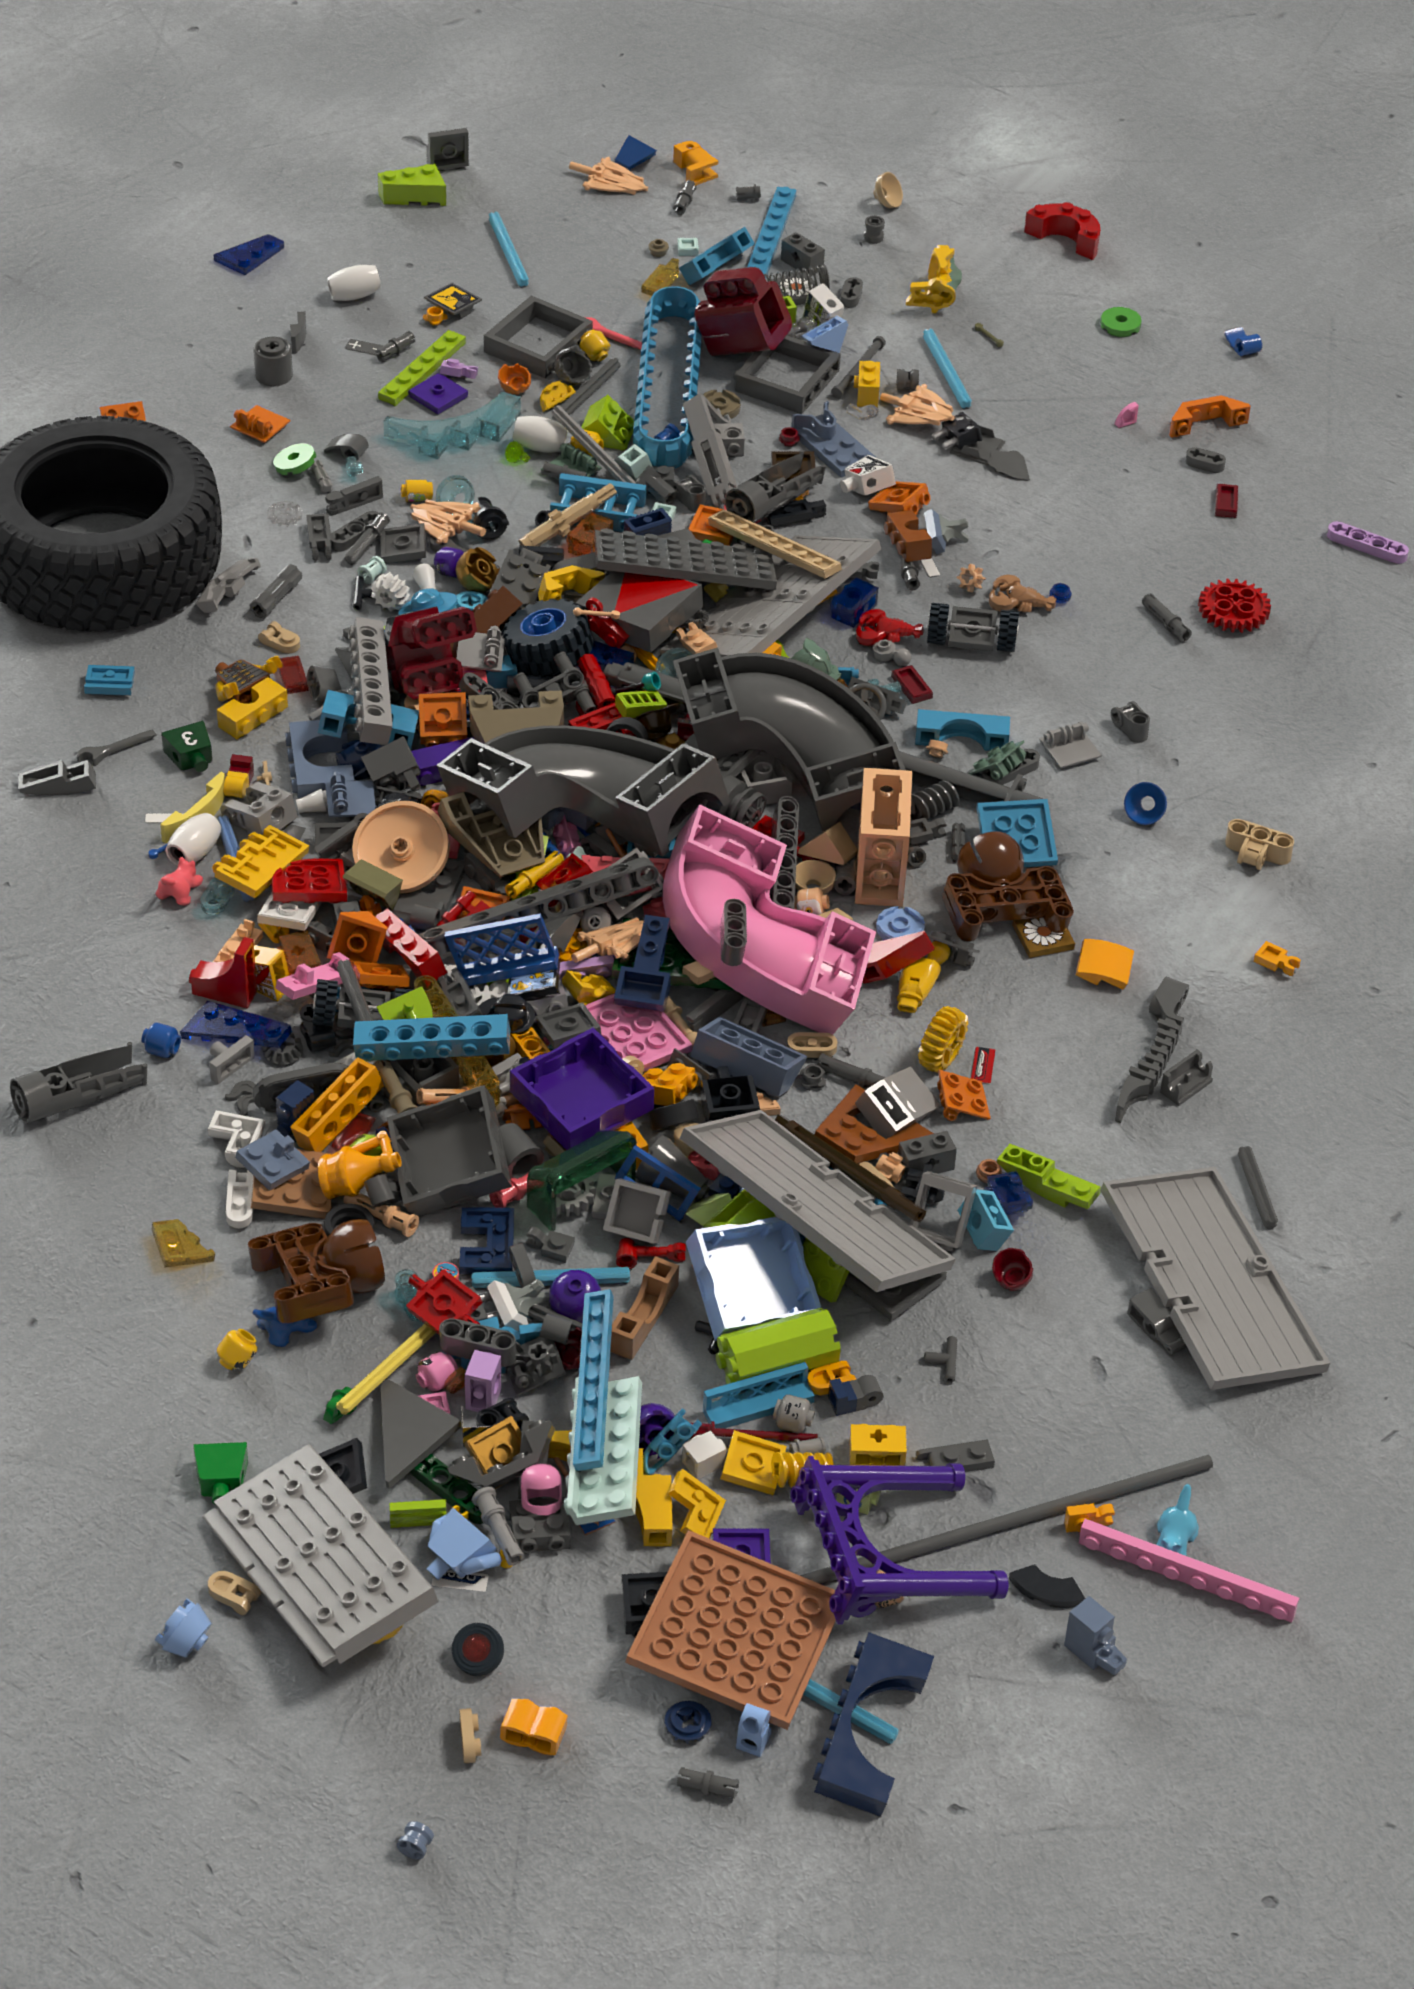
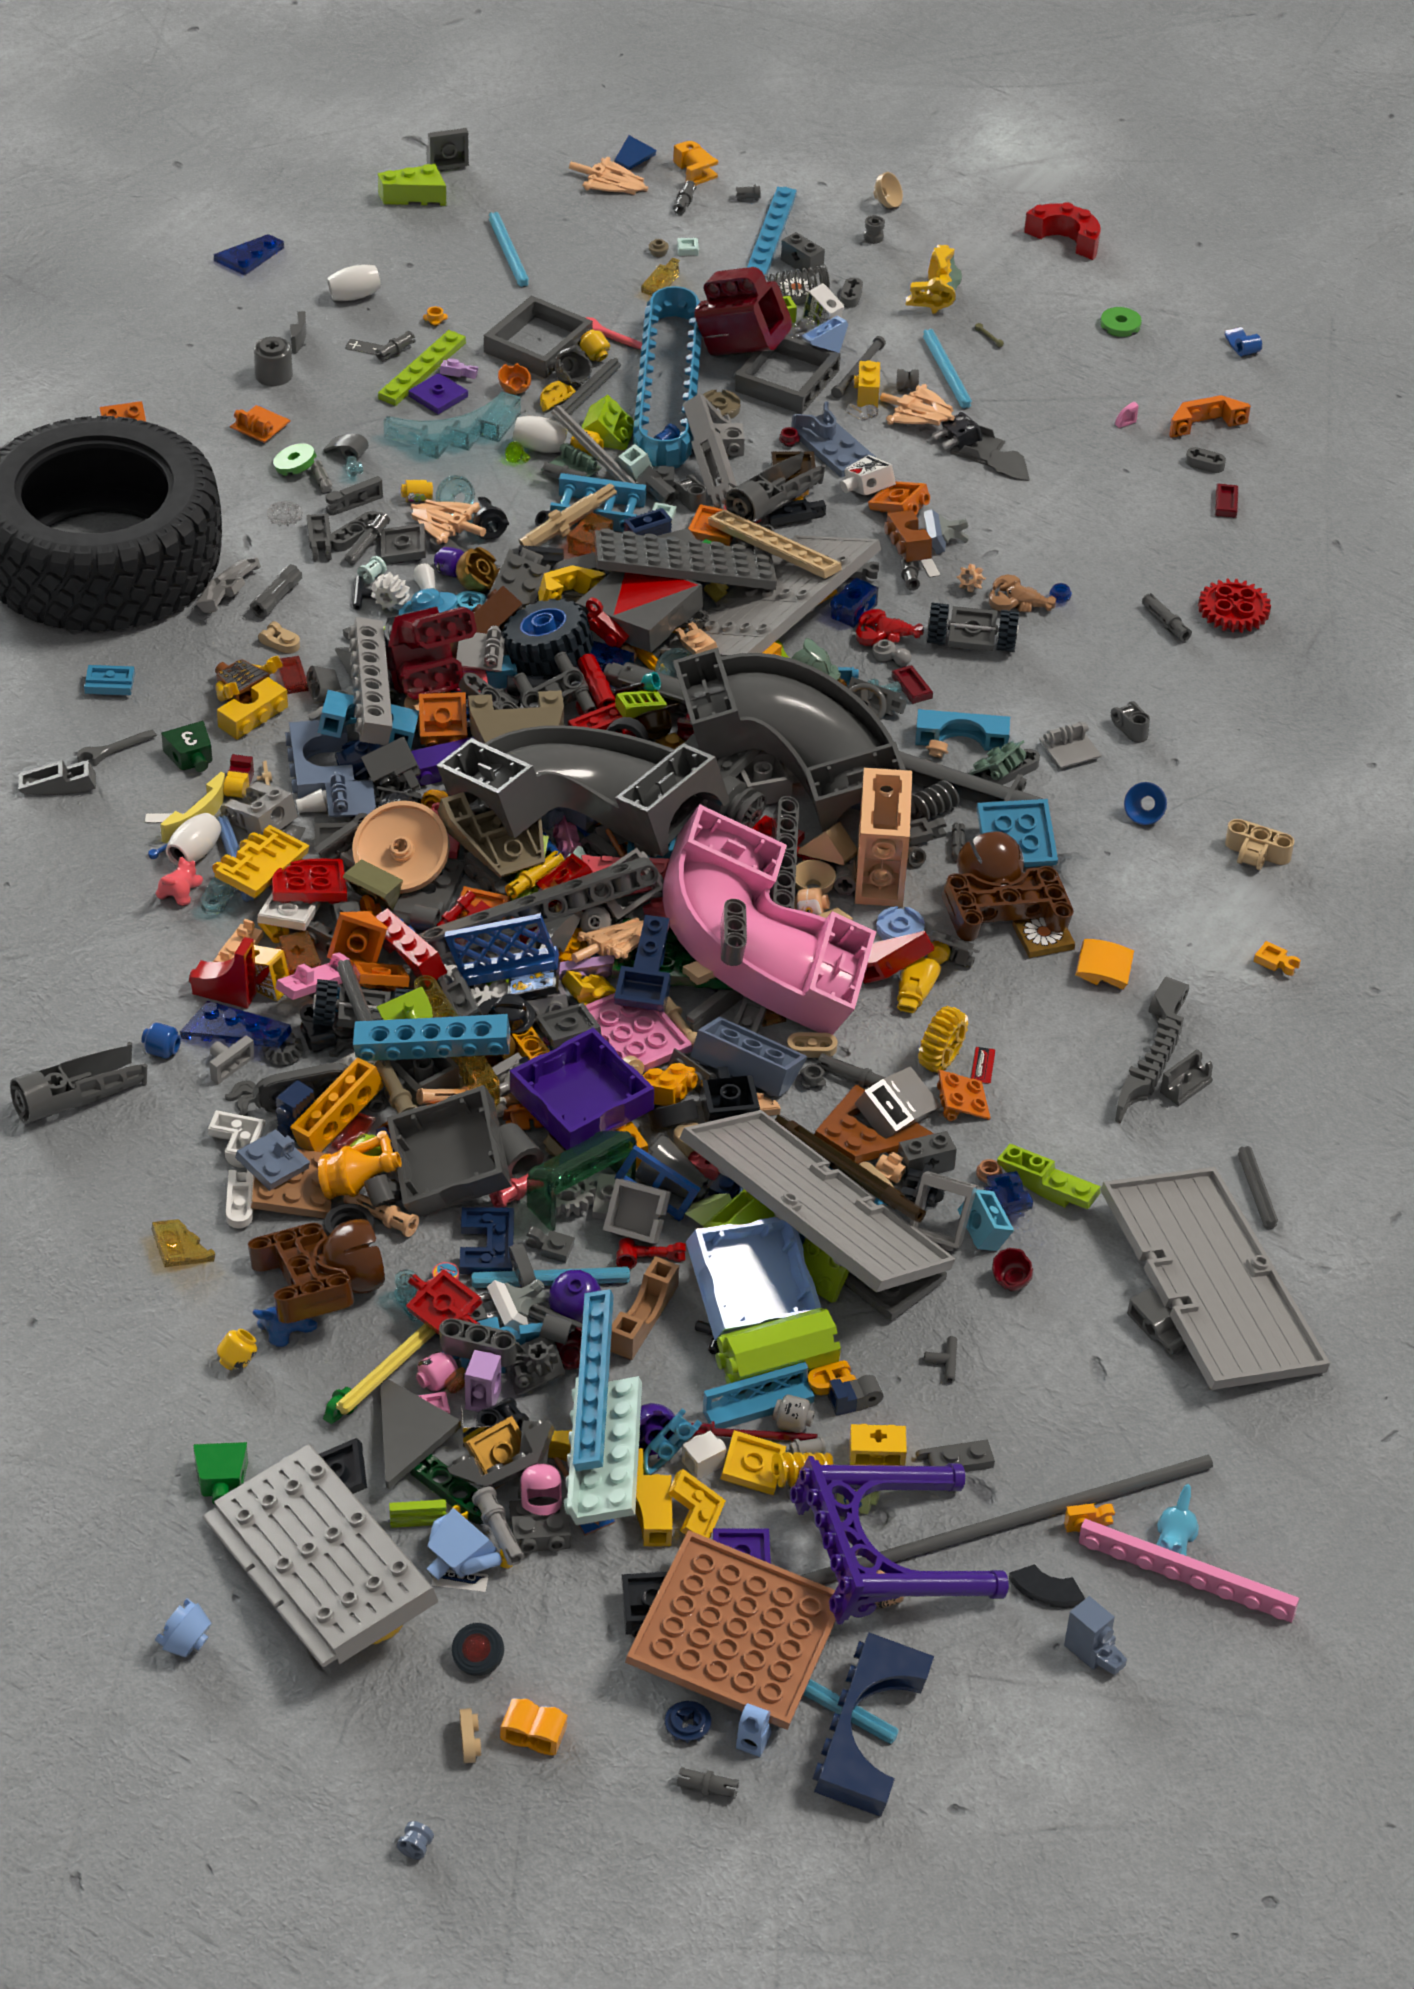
(224, 1586): tan plate -> none
(453, 299): piece -> none
(614, 614): light nougat hinge -> none
(716, 255): dark azure arch -> none
(1390, 549): lavender beam -> none

